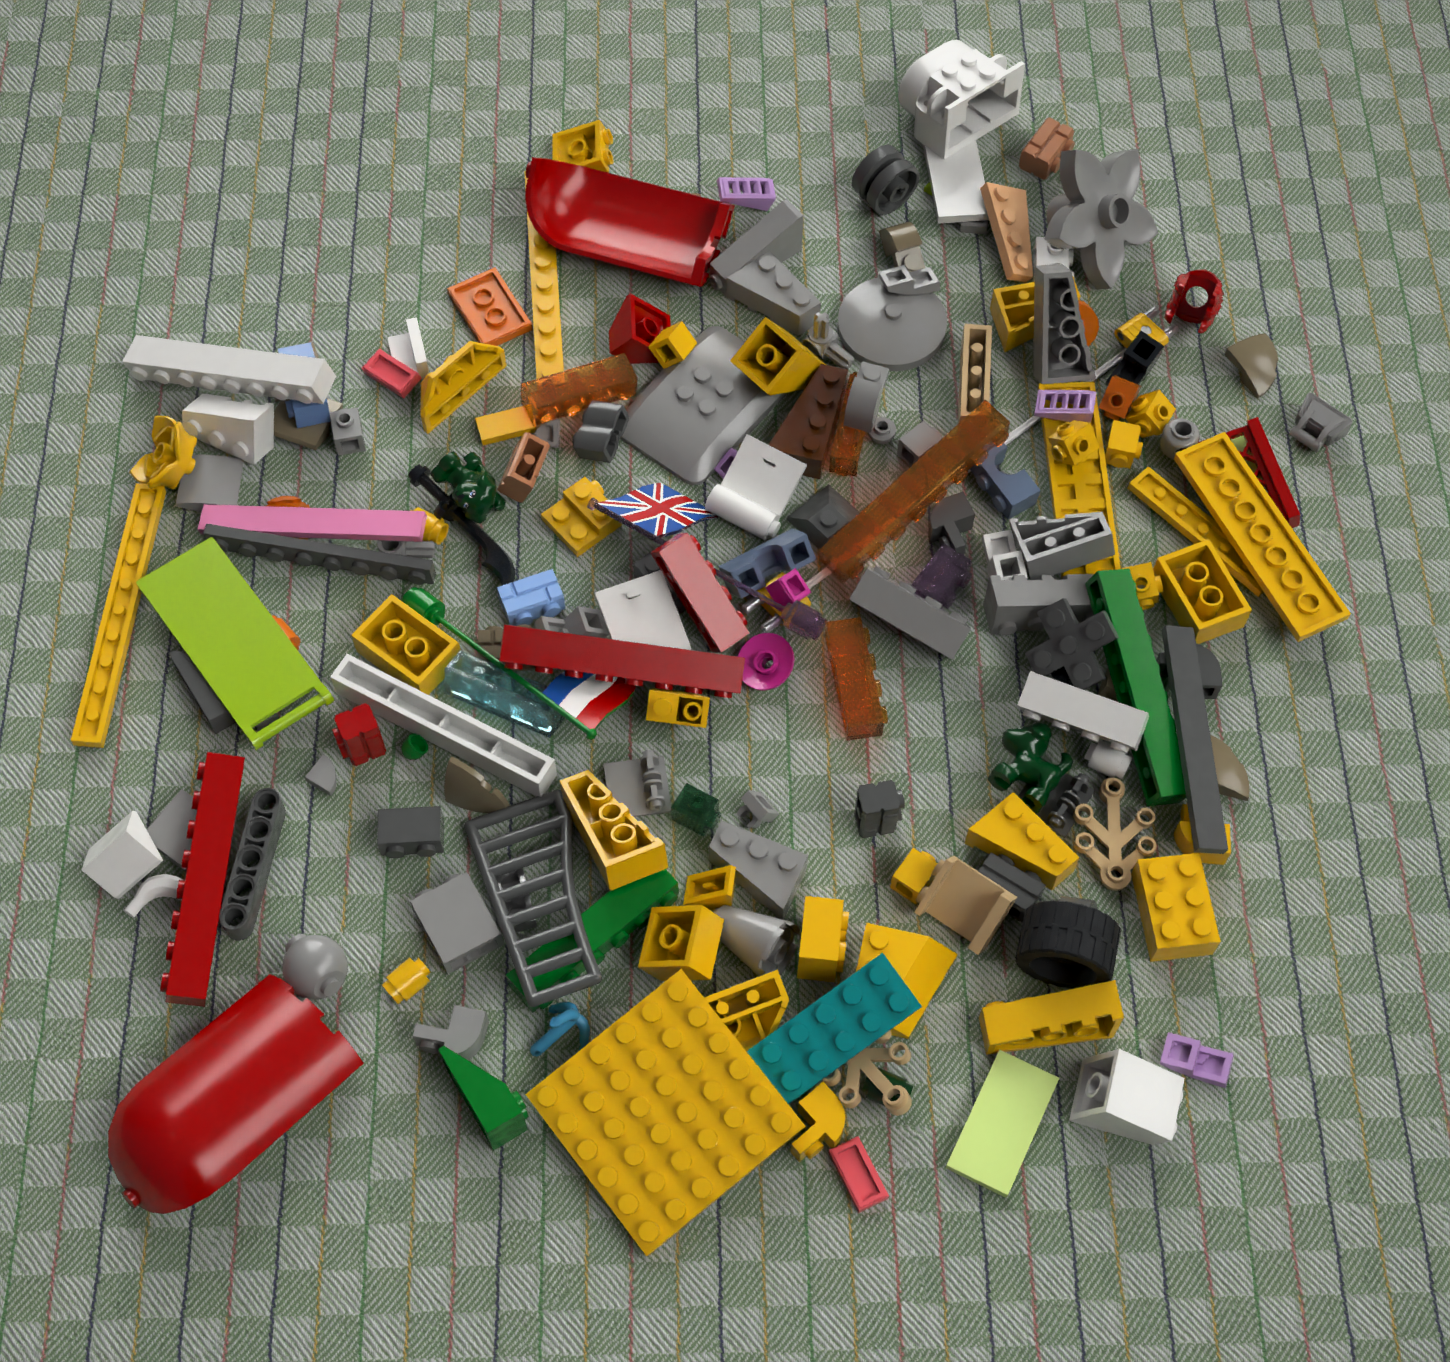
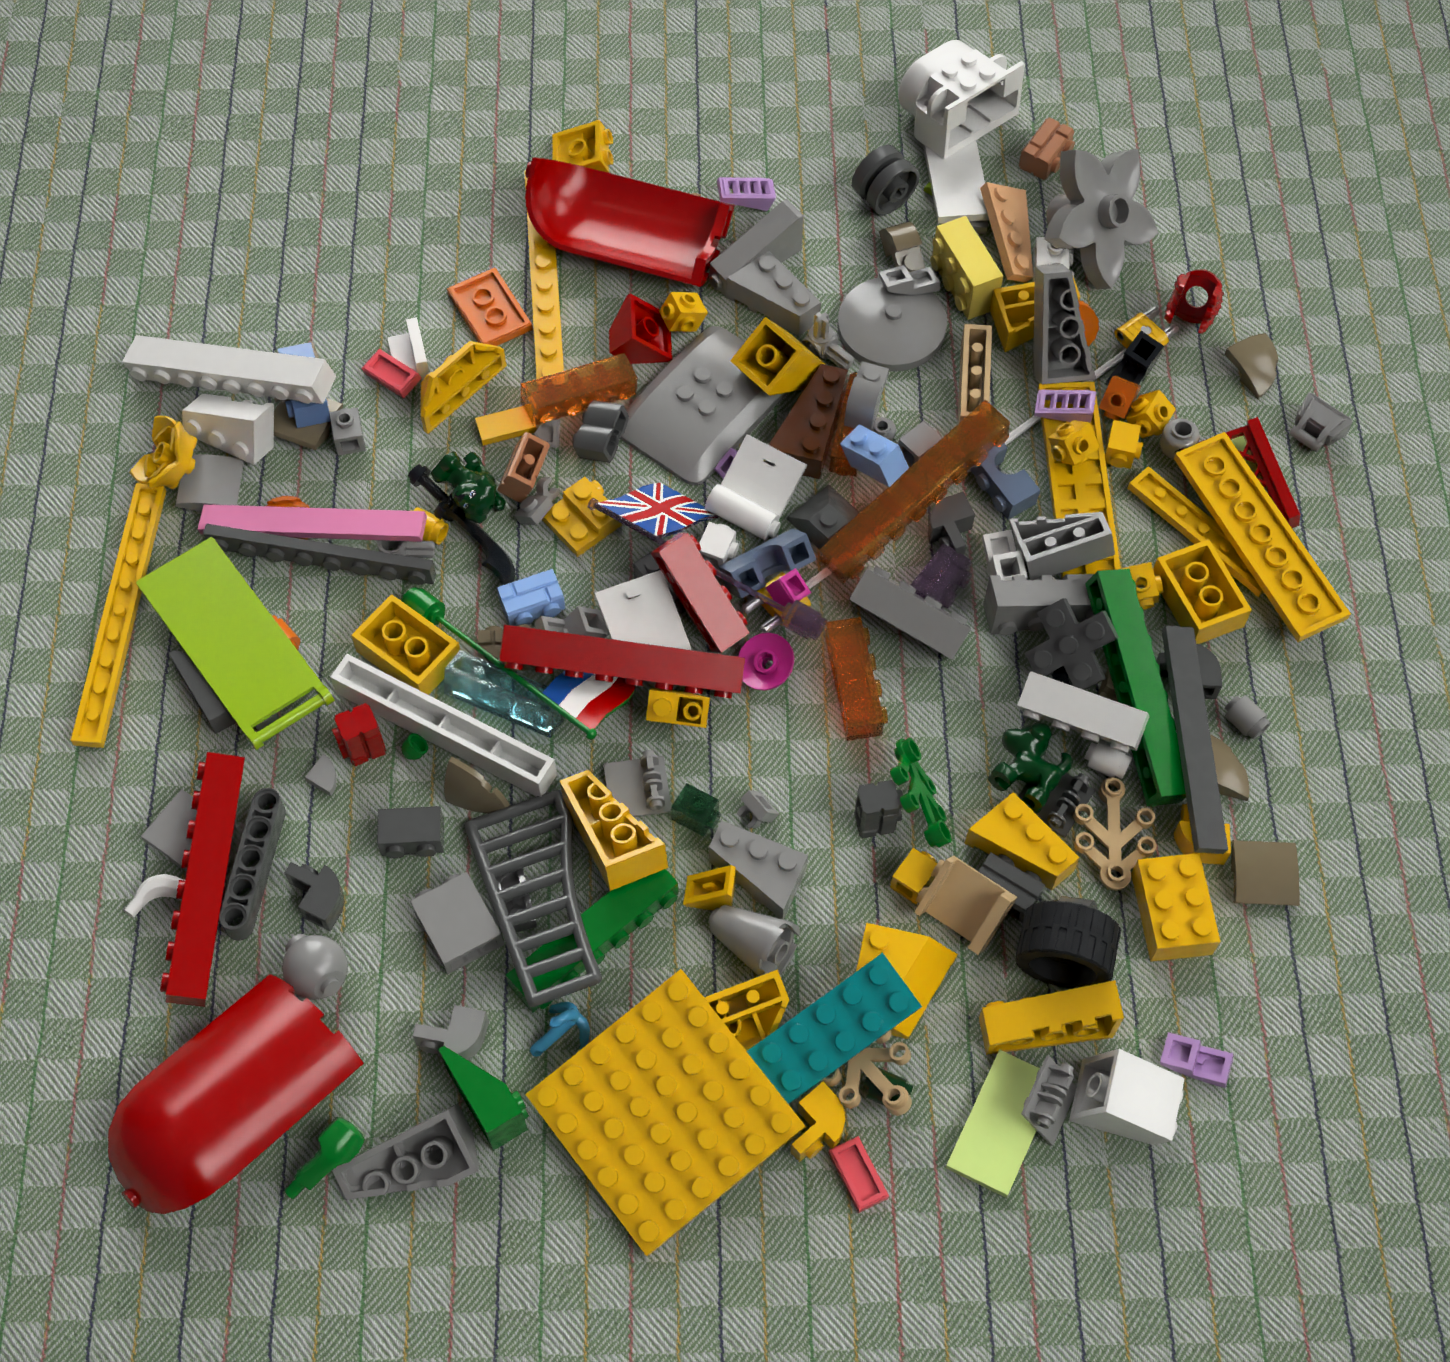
(122, 856): white slope -> none
(323, 897): none -> dark grey brick
(338, 1146): none -> green animal
(406, 980): yellow brick -> none
(421, 1157): none -> light grey wedge
(536, 507): none -> light grey plate
(672, 345): yellow brick -> none
(682, 940): yellow brick -> none
(683, 311): none -> yellow brick
(718, 544): none -> white brick
(822, 939): yellow brick -> none
(874, 455): none -> light blue brick
(920, 789): none -> green plant
(965, 267): none -> light yellow brick
(1050, 1099): none -> light grey hinge
(1247, 717): none -> light grey brick
(1265, 873): none -> dark tan slope

